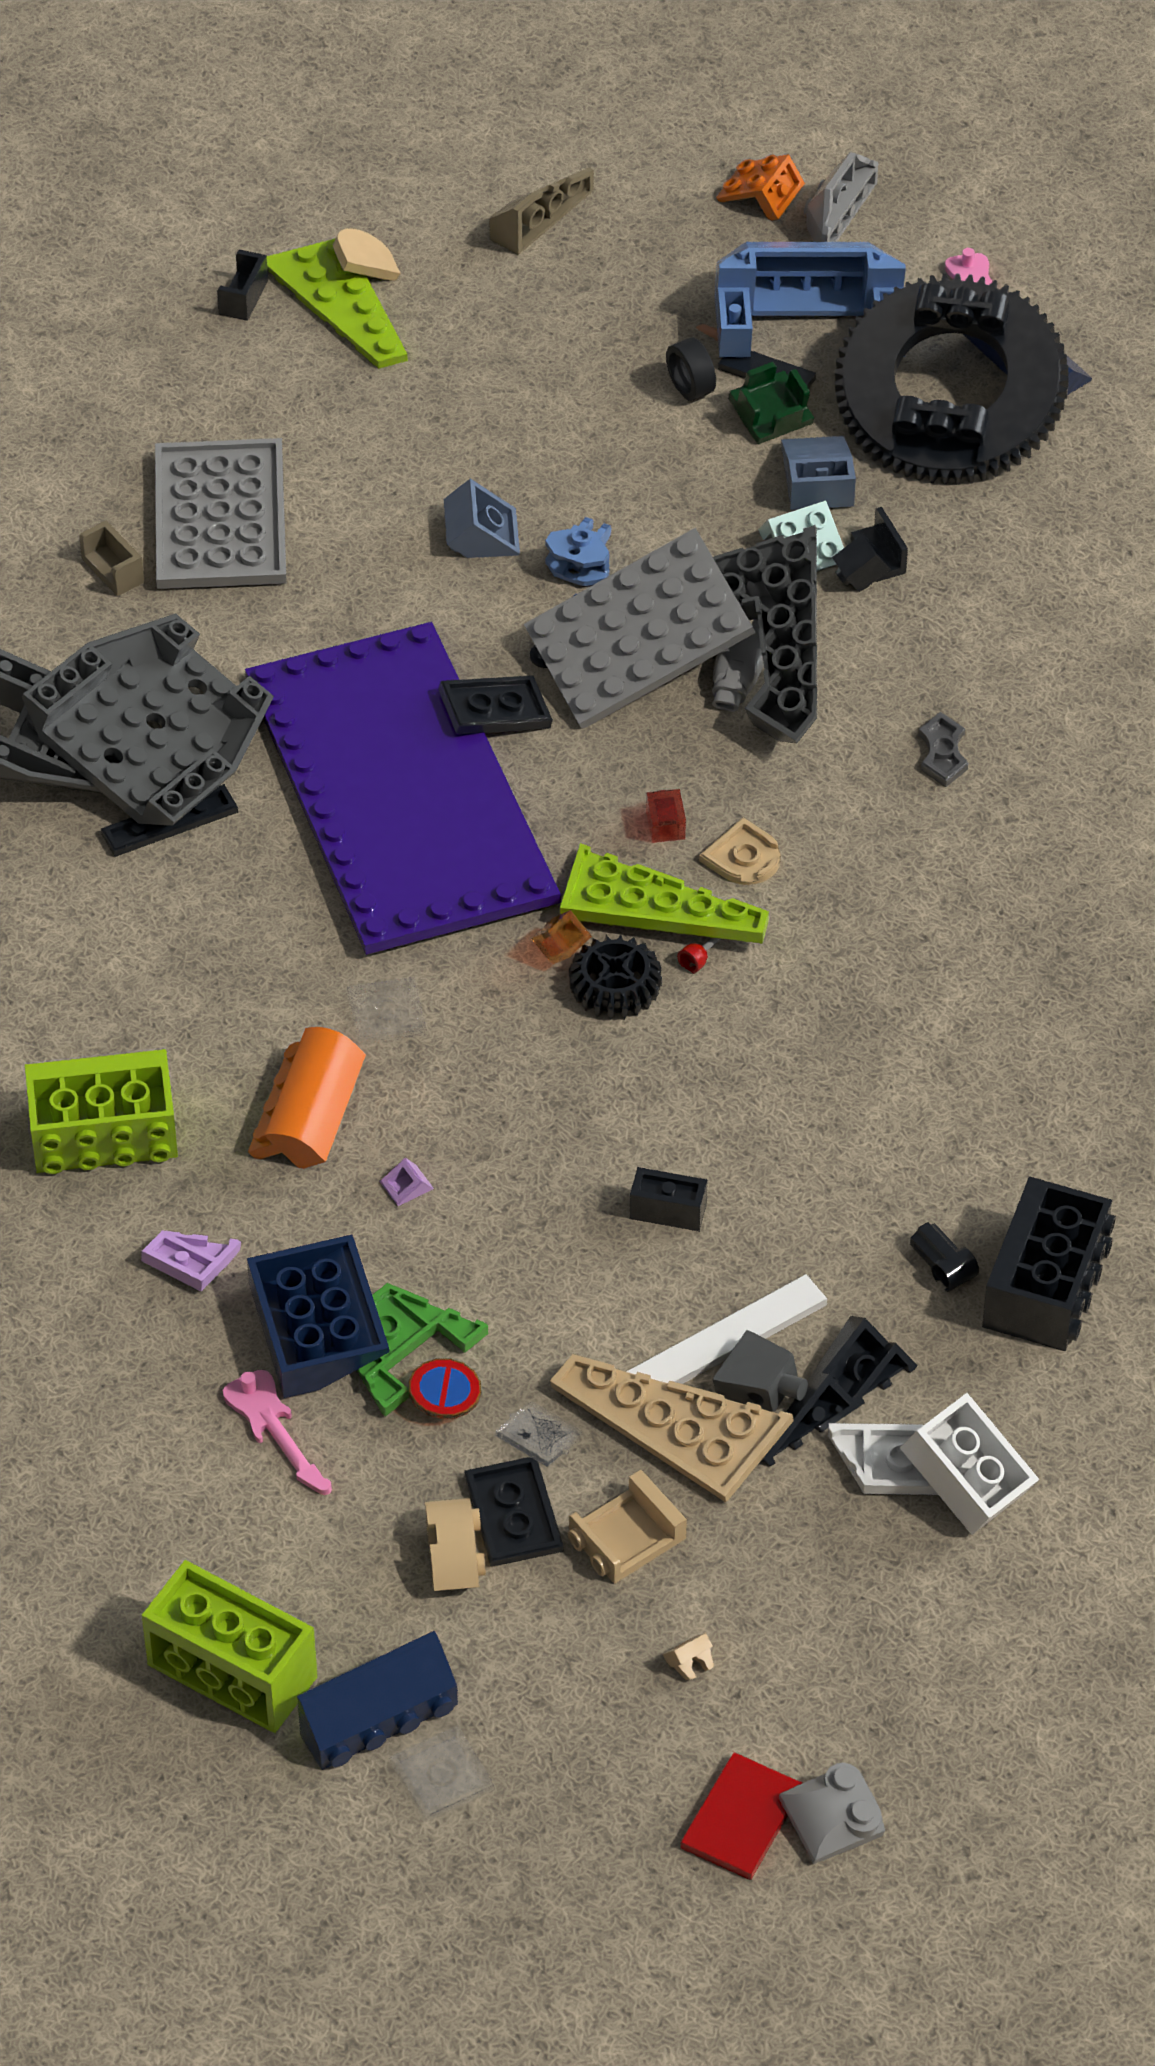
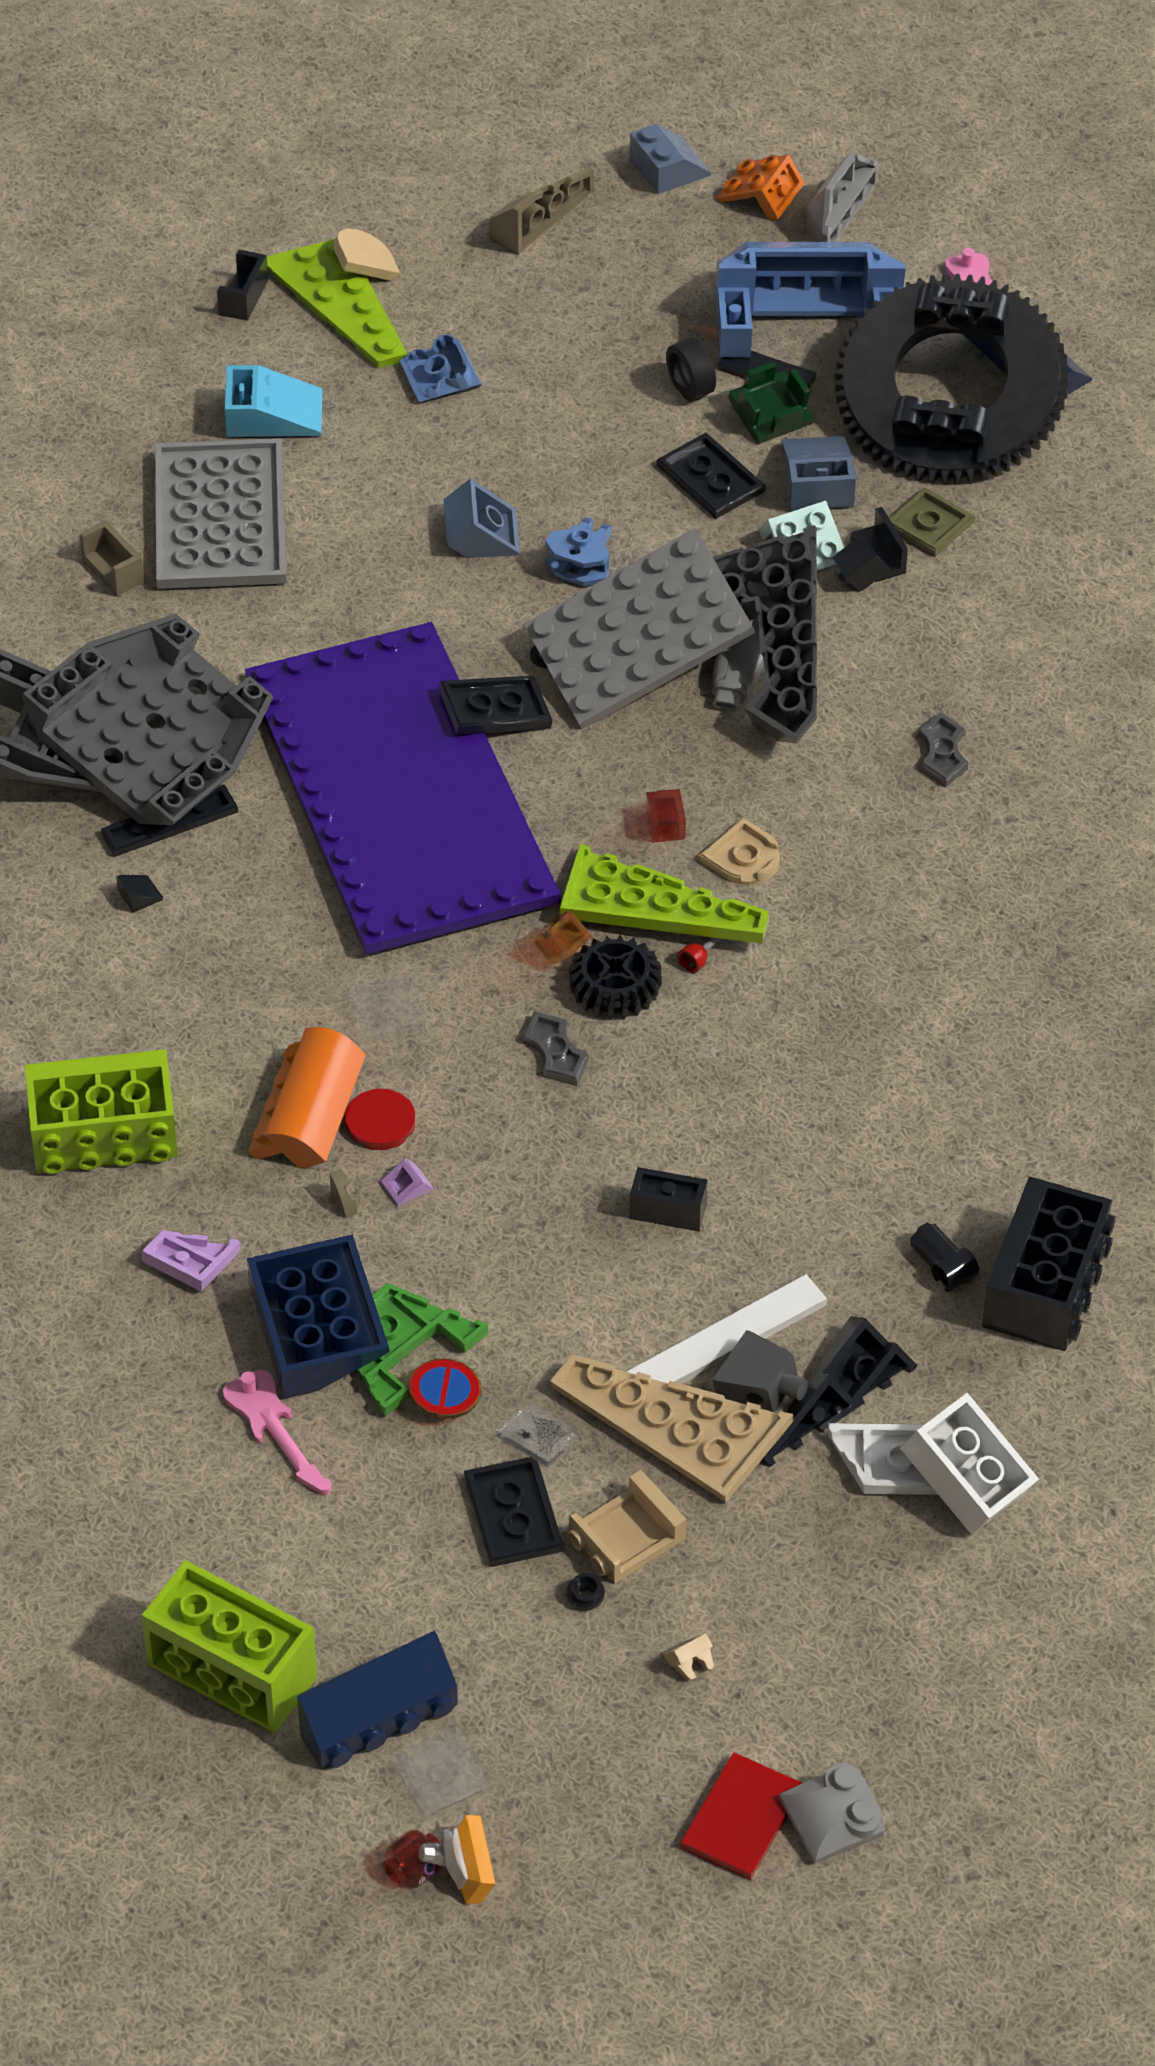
(138, 891): none -> black slope
(270, 404): none -> medium azure slope
(338, 1190): none -> dark tan tile
(380, 1119): none -> red tile
(403, 1861): none -> clear red head
(440, 369): none -> medium blue slope
(453, 1544): tan brick -> none
(465, 1857): none -> light orange piece
(561, 1057): none -> flat silver tile
(585, 1582): none -> black plate
(665, 158): none -> sand blue slope
(711, 475): none -> black tile
(931, 521): none -> olive tile

